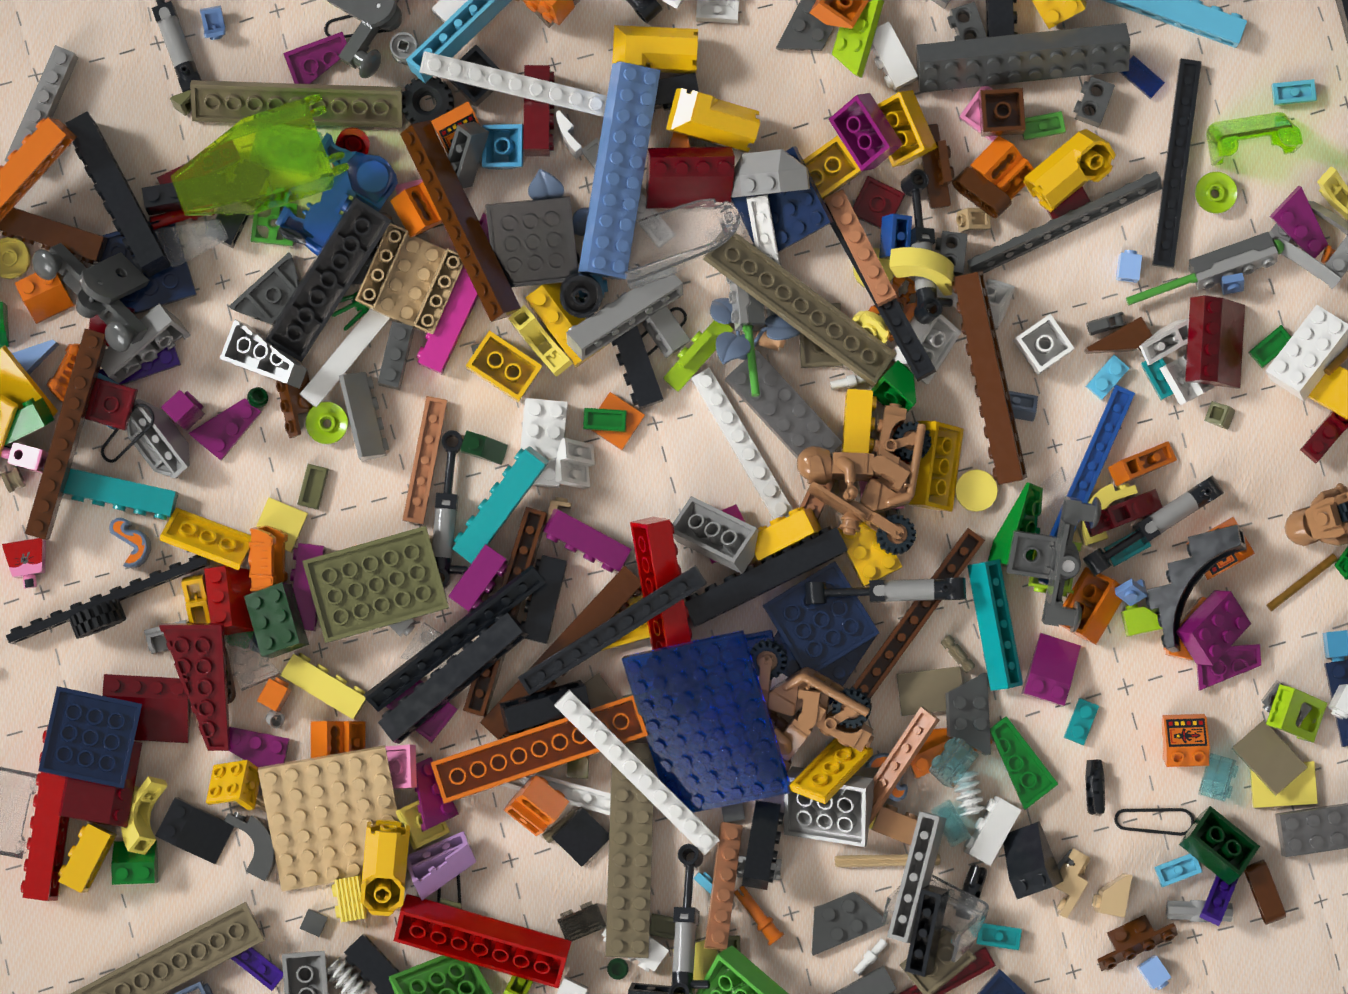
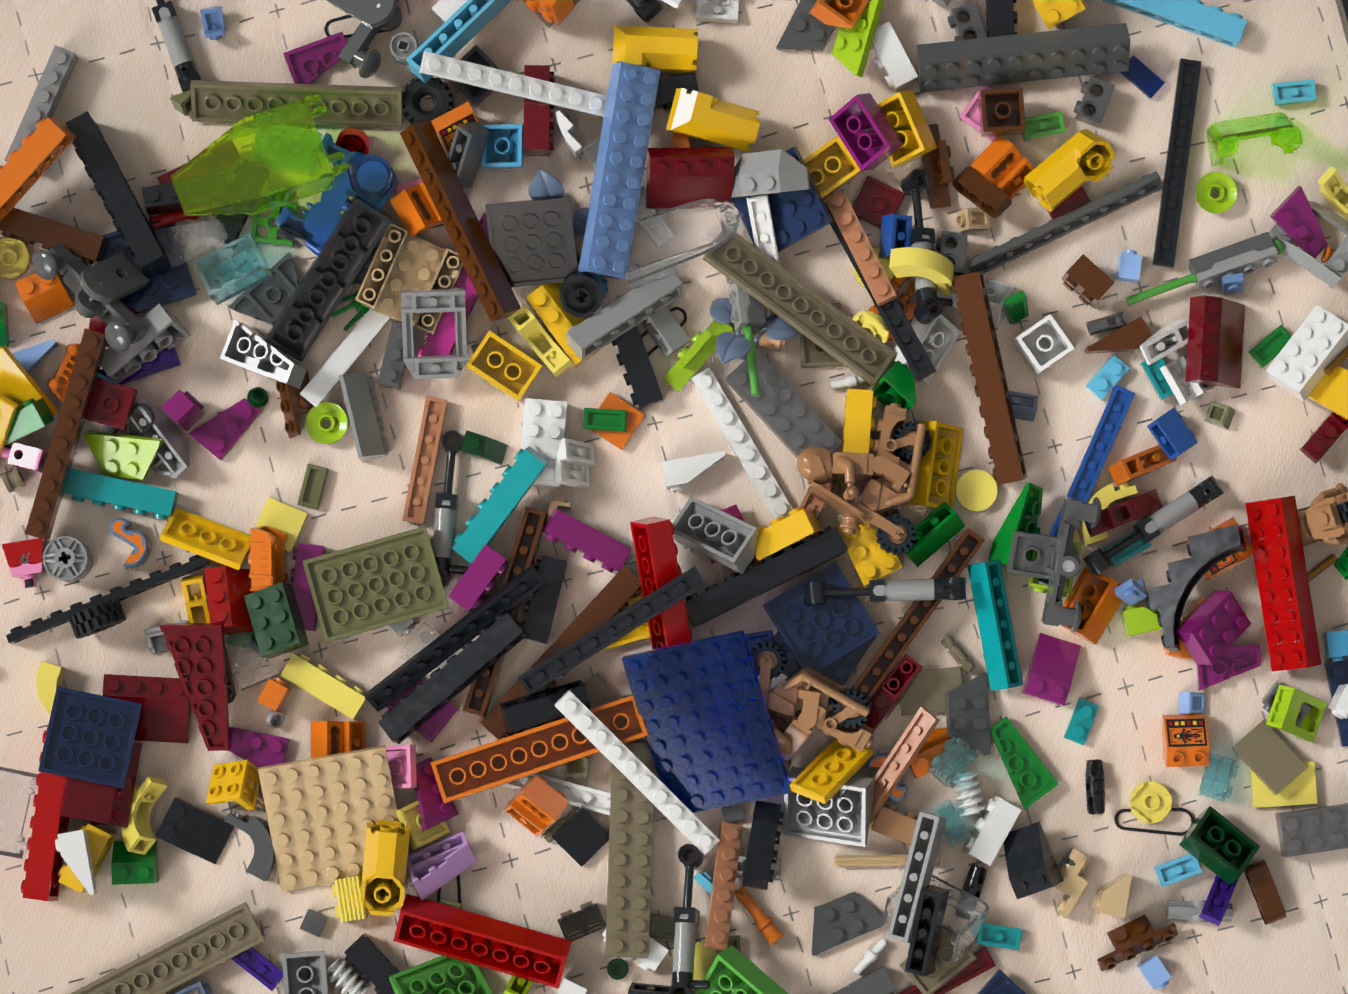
(46, 682): none -> light yellow arch
(76, 853): none -> white slope
(77, 566): none -> light grey wheel
(123, 454): none -> lime wing
(233, 268): none -> clear light blue brick
(428, 302): none -> light grey wedge
(685, 470): none -> white slope
(892, 690): none -> dark red slope
(934, 533): none -> green brick
(1016, 307): none -> green tile
(1087, 281): none -> reddish brown brick
(1150, 802): none -> light yellow tile
(1172, 434): none -> blue brick
(1191, 703): none -> light blue slope
(1283, 583): none -> red brick

